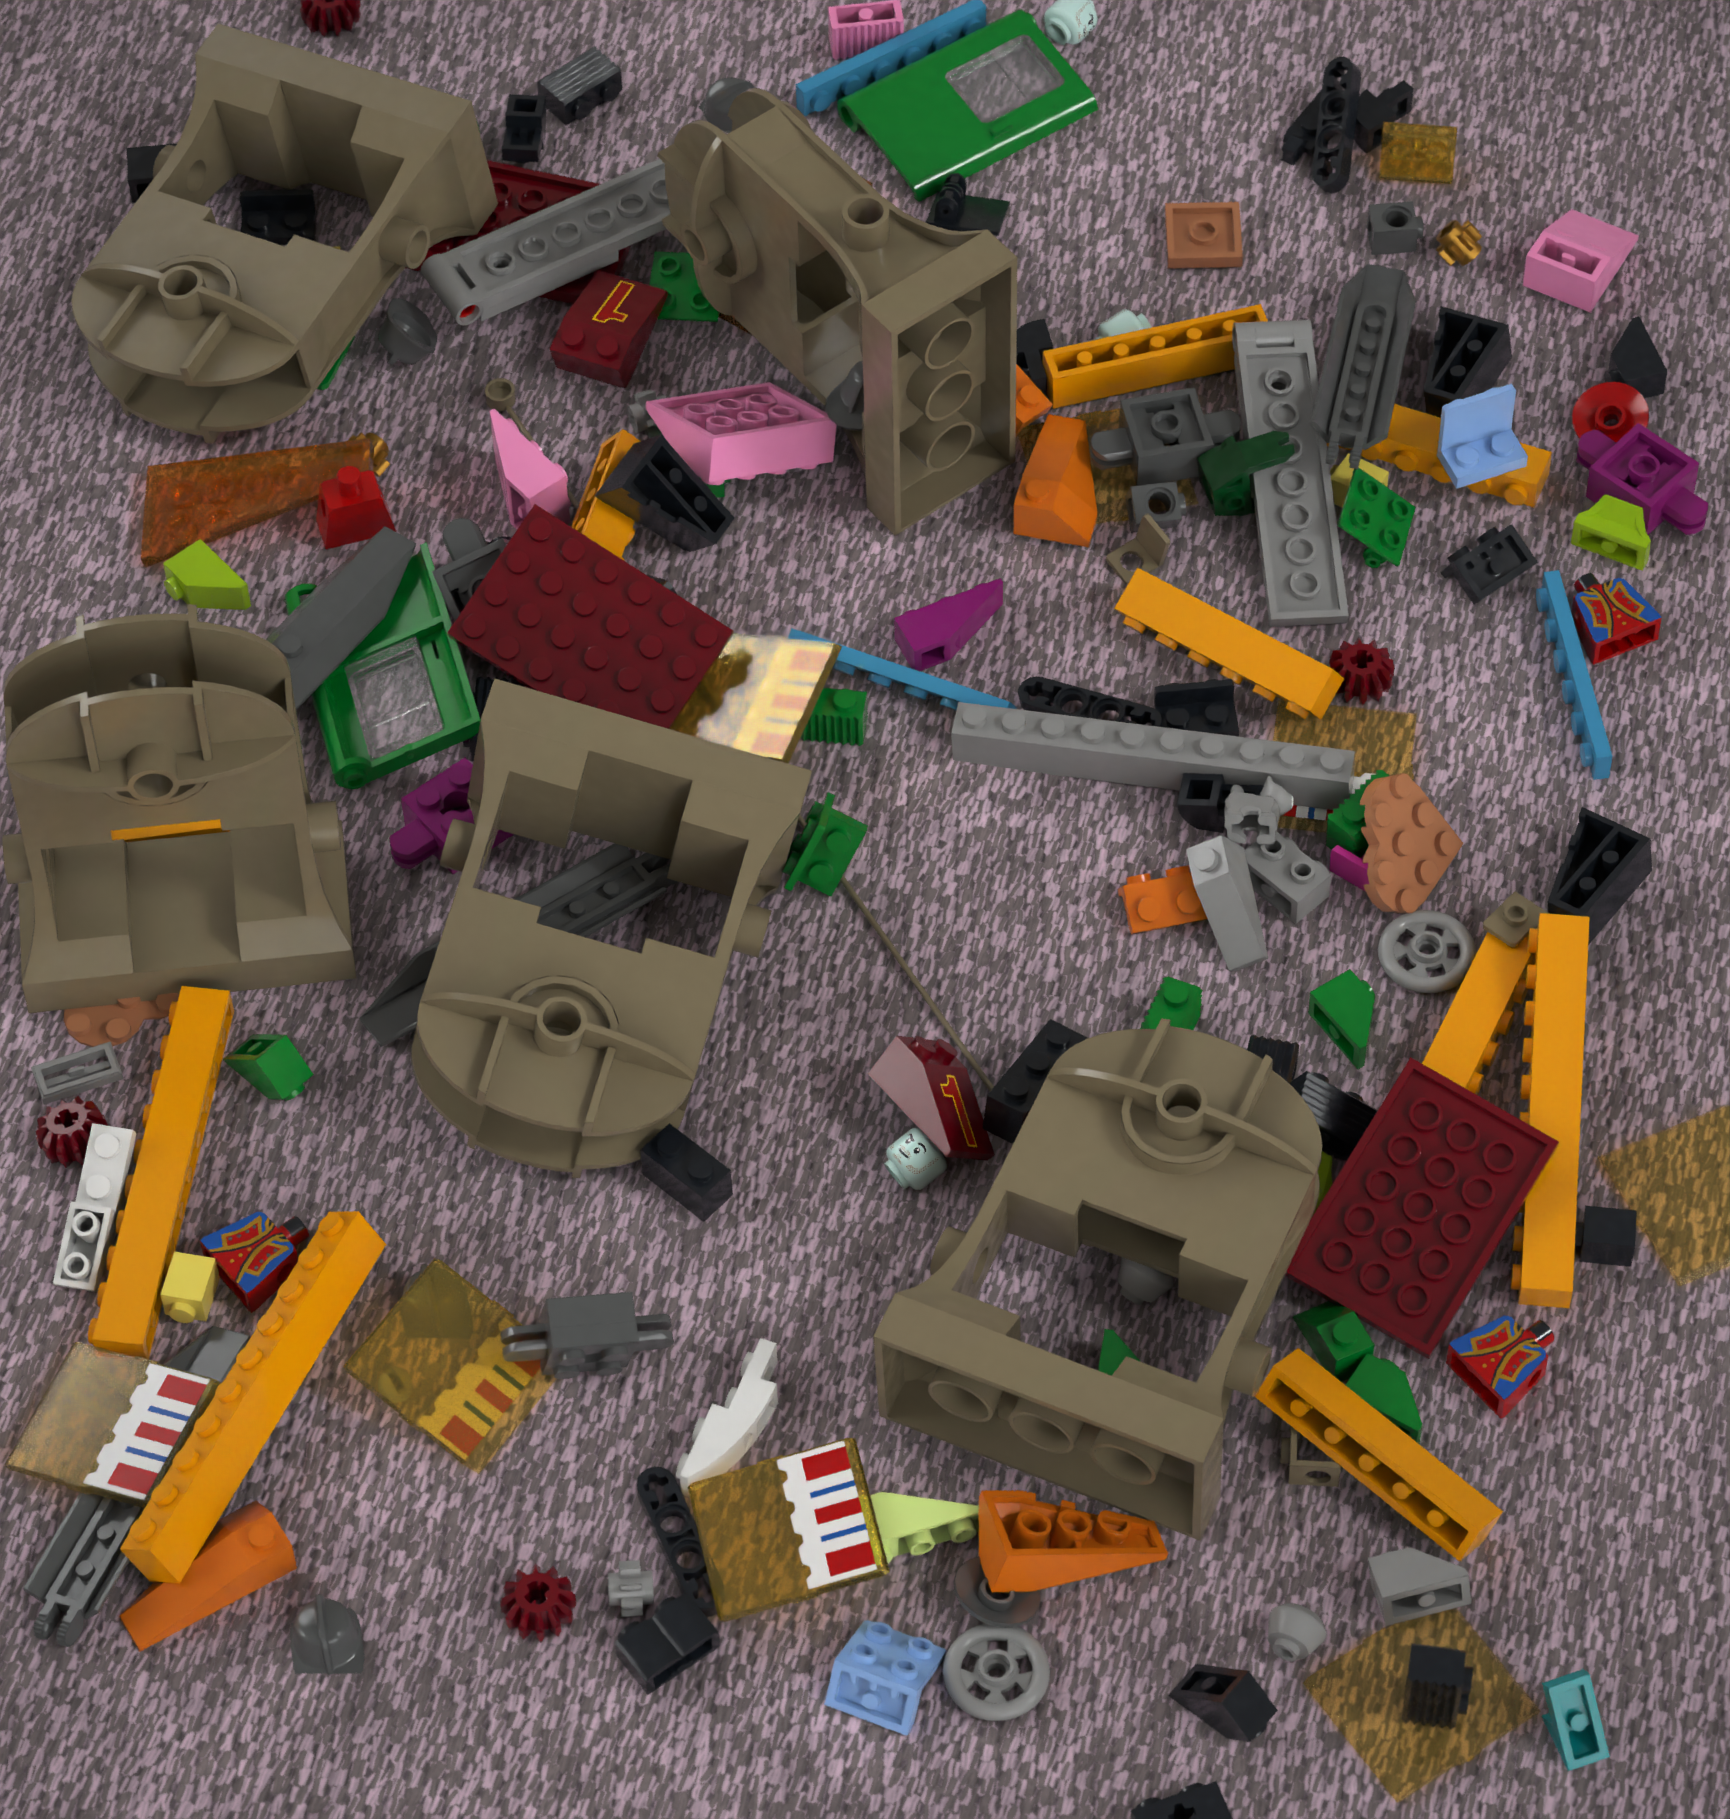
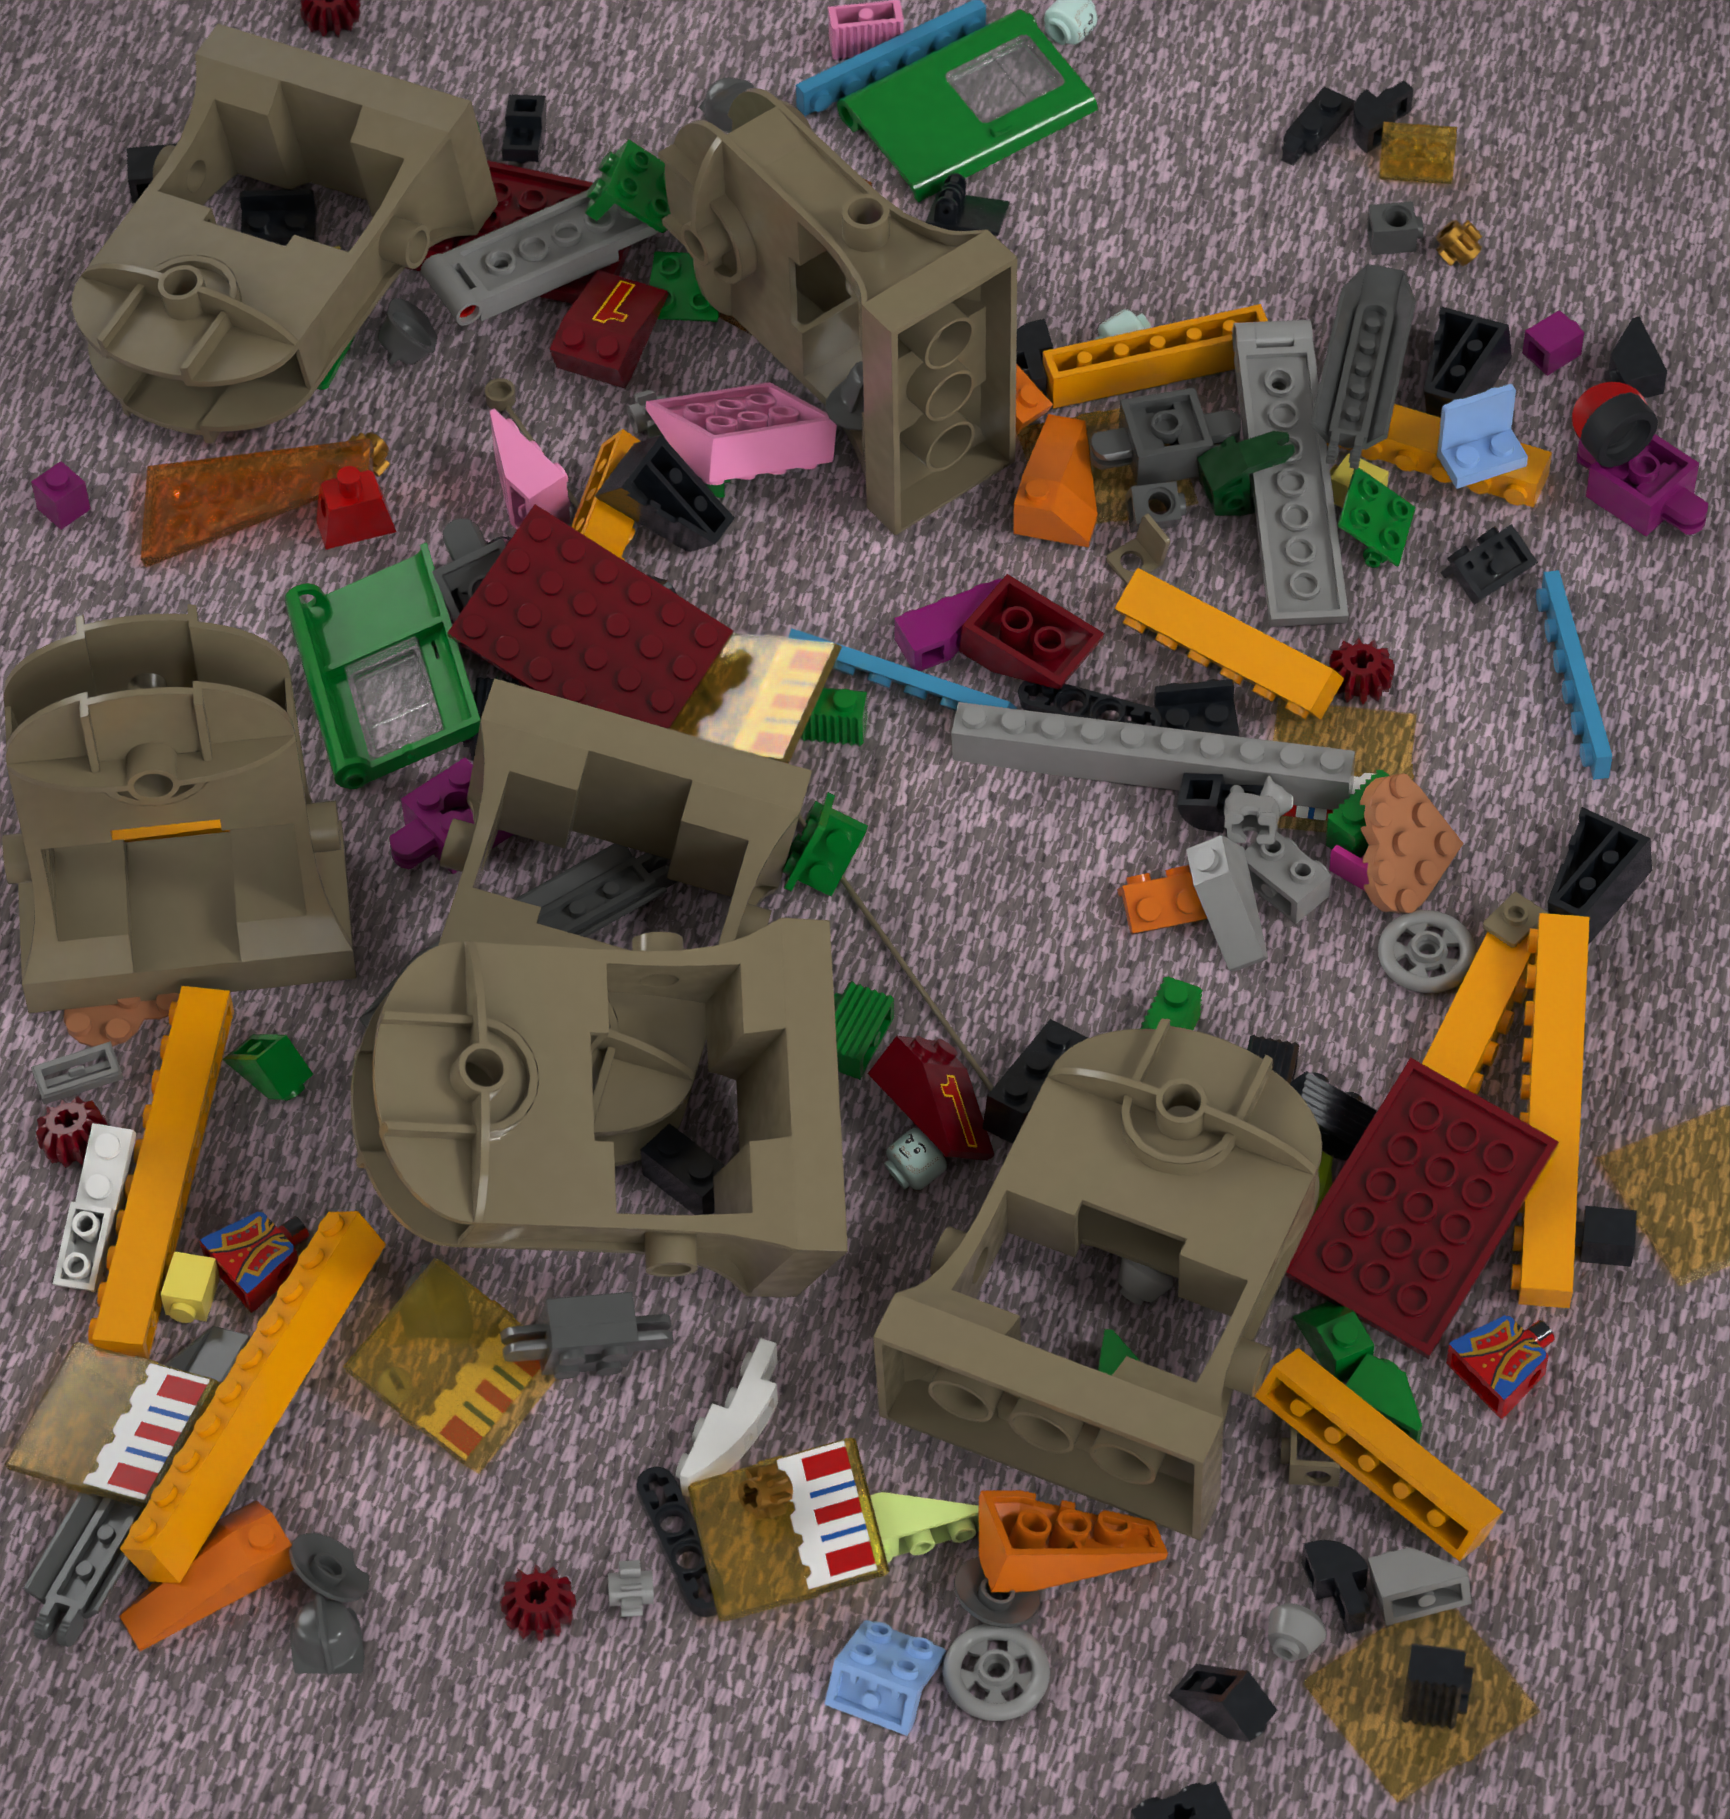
(61, 495): none -> magenta brick
(205, 580): lime slope -> none
(328, 1567): none -> dark grey dish
(342, 611): dark grey hinge -> none
(484, 1109): none -> dark tan piece
(581, 86): black brick -> none
(634, 183): none -> green bracket
(666, 1642): black brick -> none
(765, 1491): none -> pearl gold gear
(861, 1024): none -> green brick
(1027, 636): none -> dark red slope
(1203, 235): nougat plate -> none
(1340, 124): black beam -> none
(1341, 1573): none -> black brick
(1345, 1014): green slope -> none
(1553, 342): none -> magenta brick
(1575, 1720): teal slope -> none
(1577, 259): bright pink slope -> none
(1612, 617): torso -> none
(1614, 531): lime slope -> none
(1619, 430): none -> black tyre

